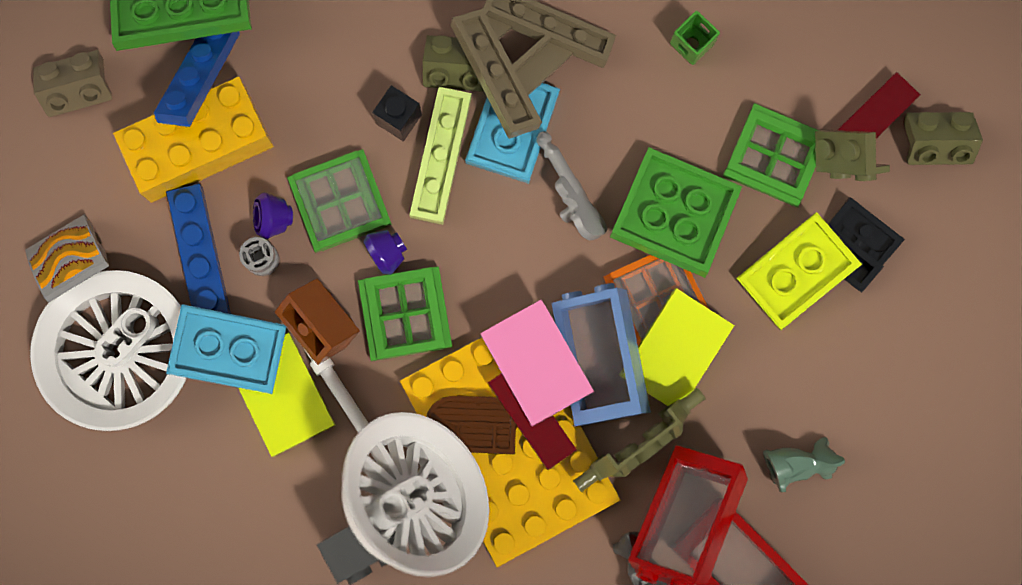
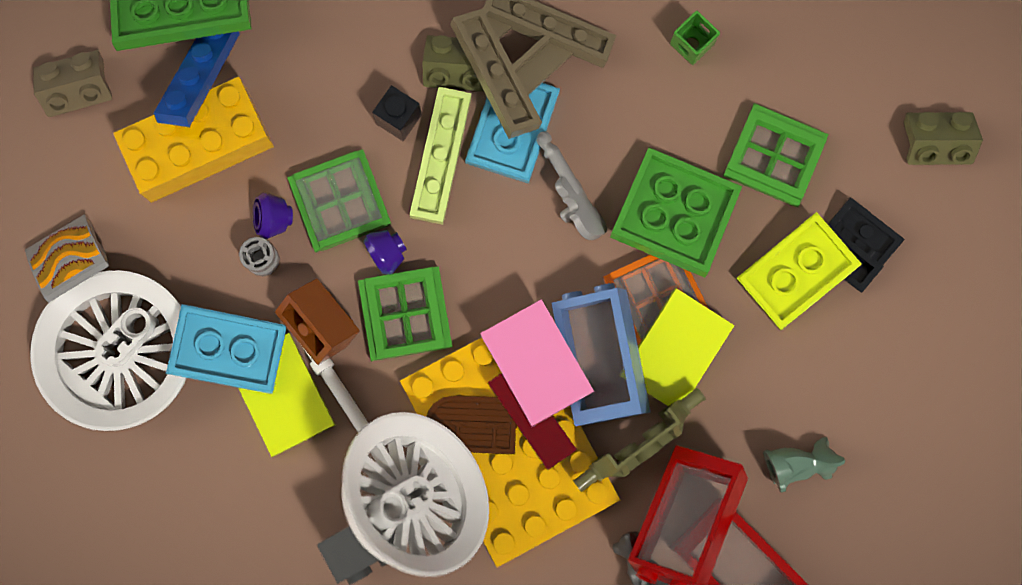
(198, 248): blue plate -> none
(848, 154): olive bracket -> none
(882, 107): dark red tile -> none

